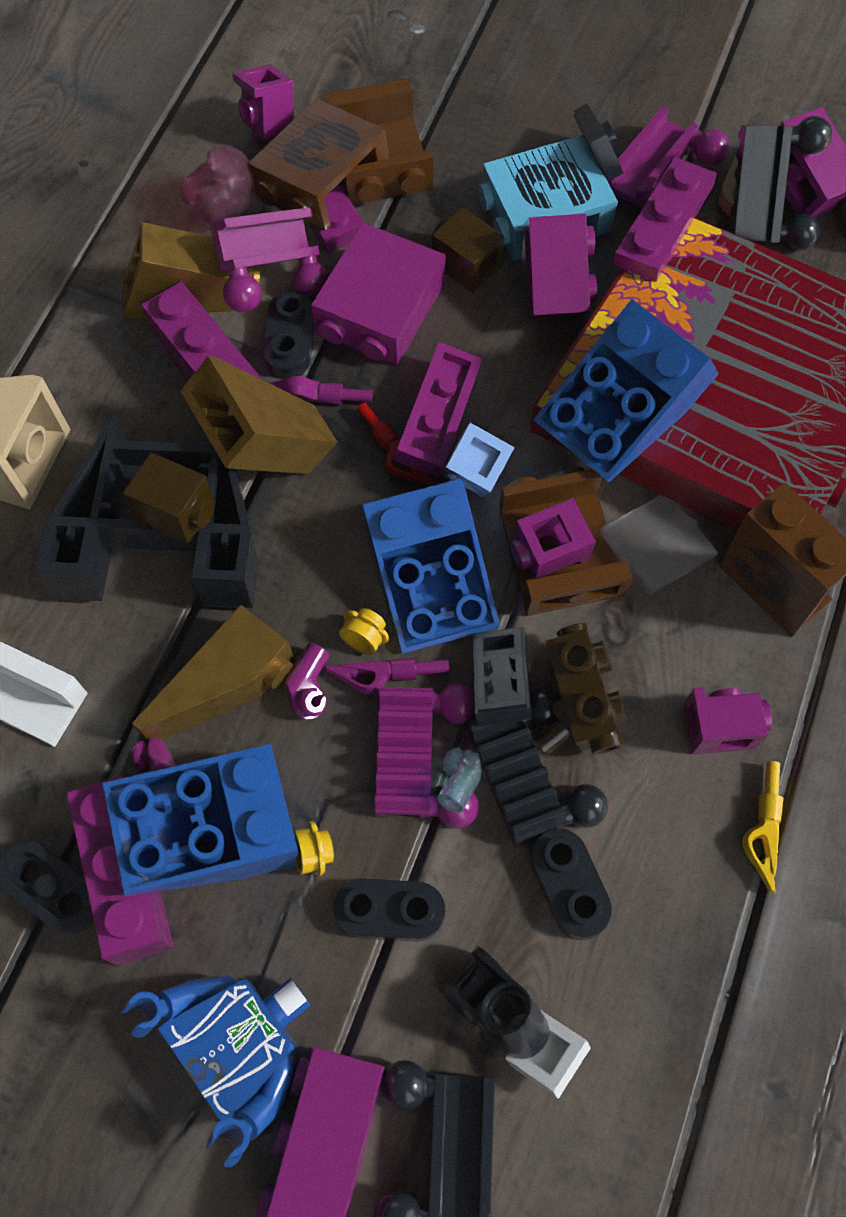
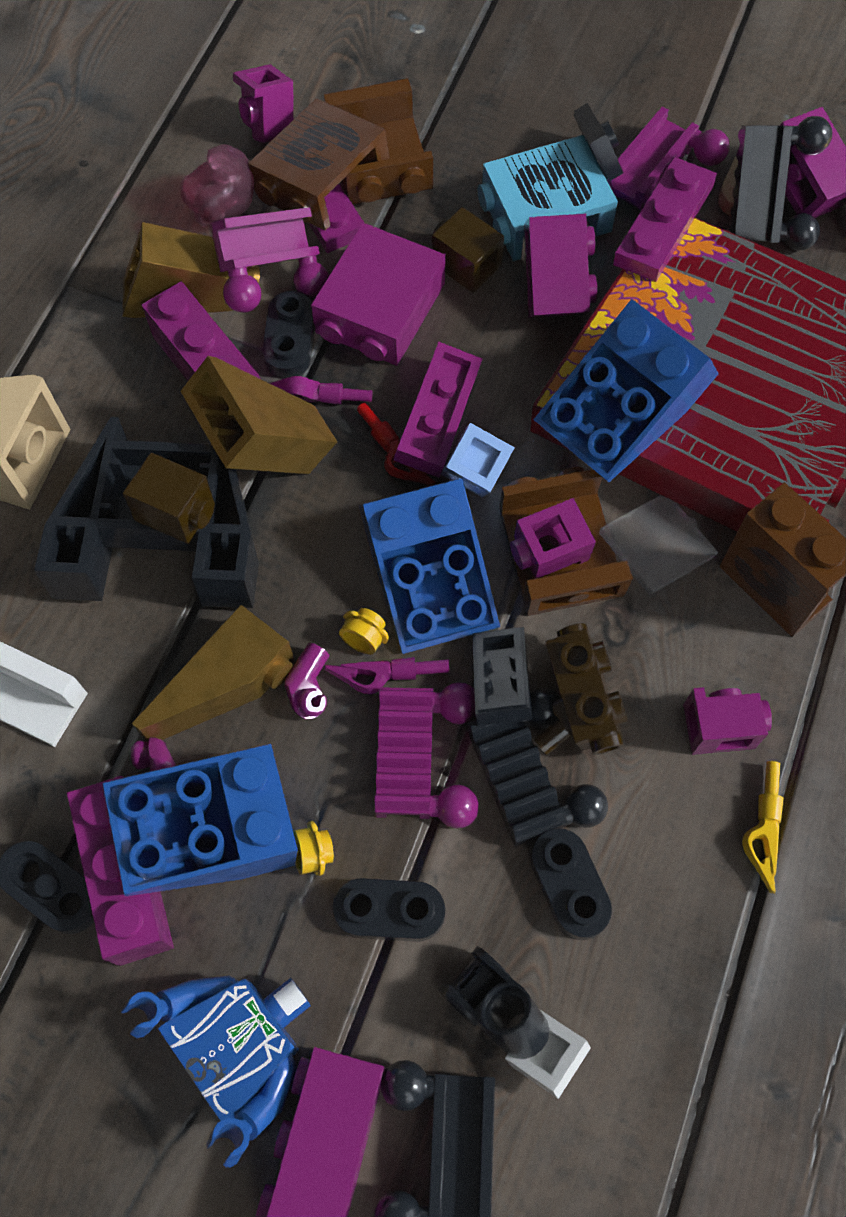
(464, 774): clear light blue arm -> none

